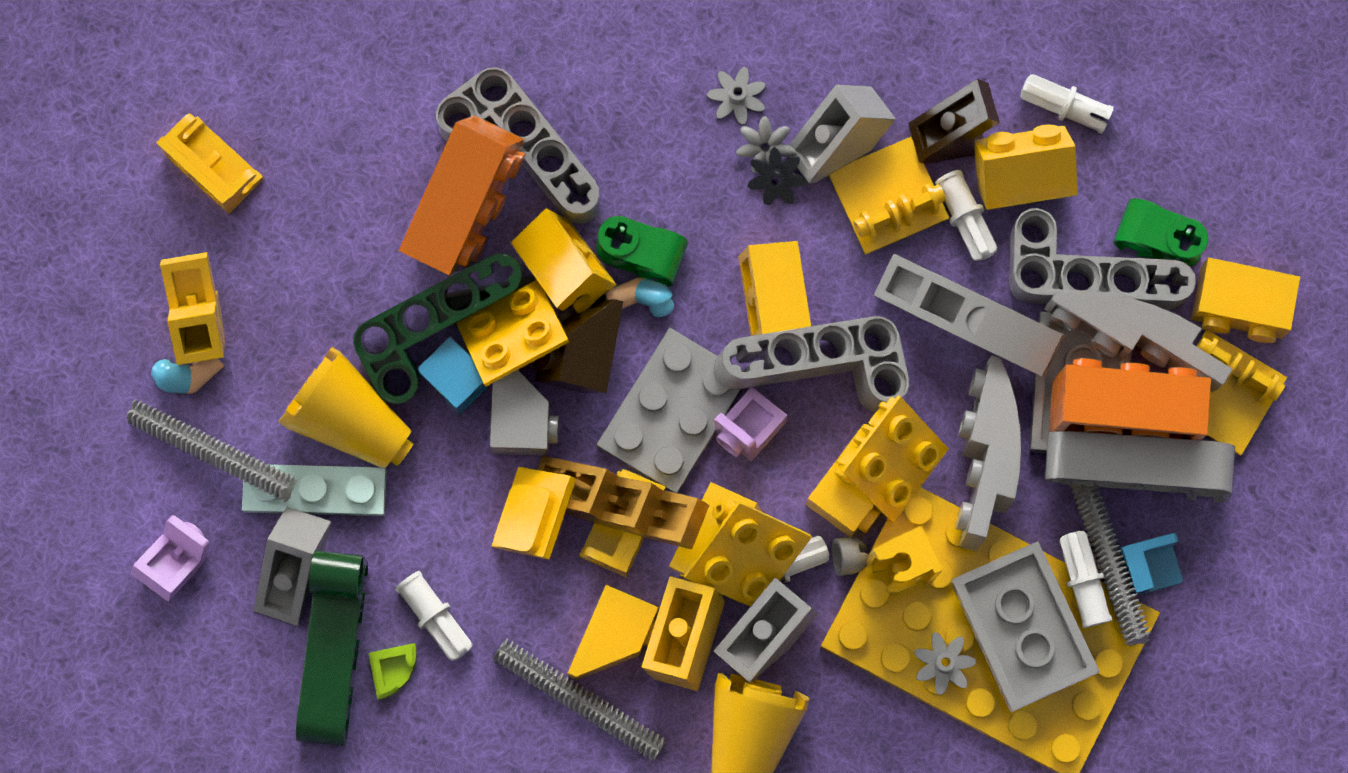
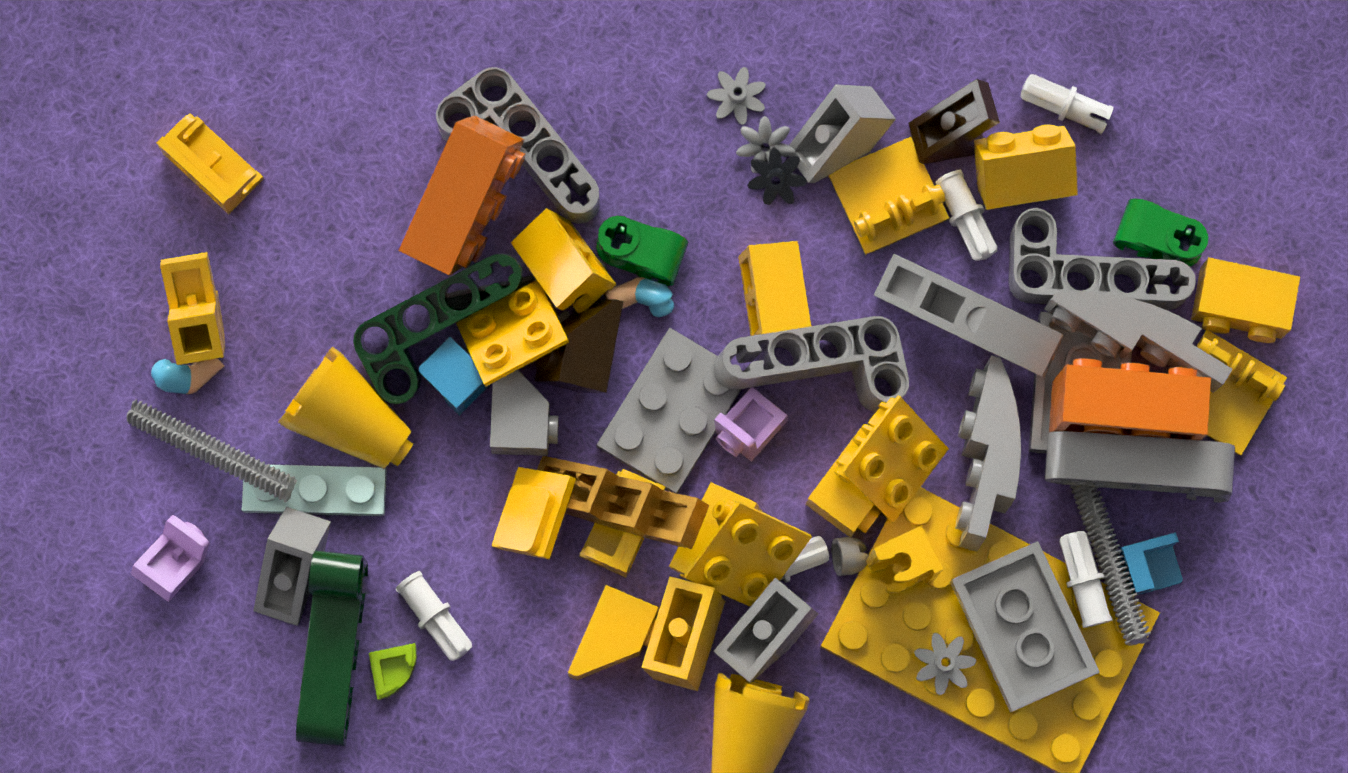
(579, 700): light grey axle -> none

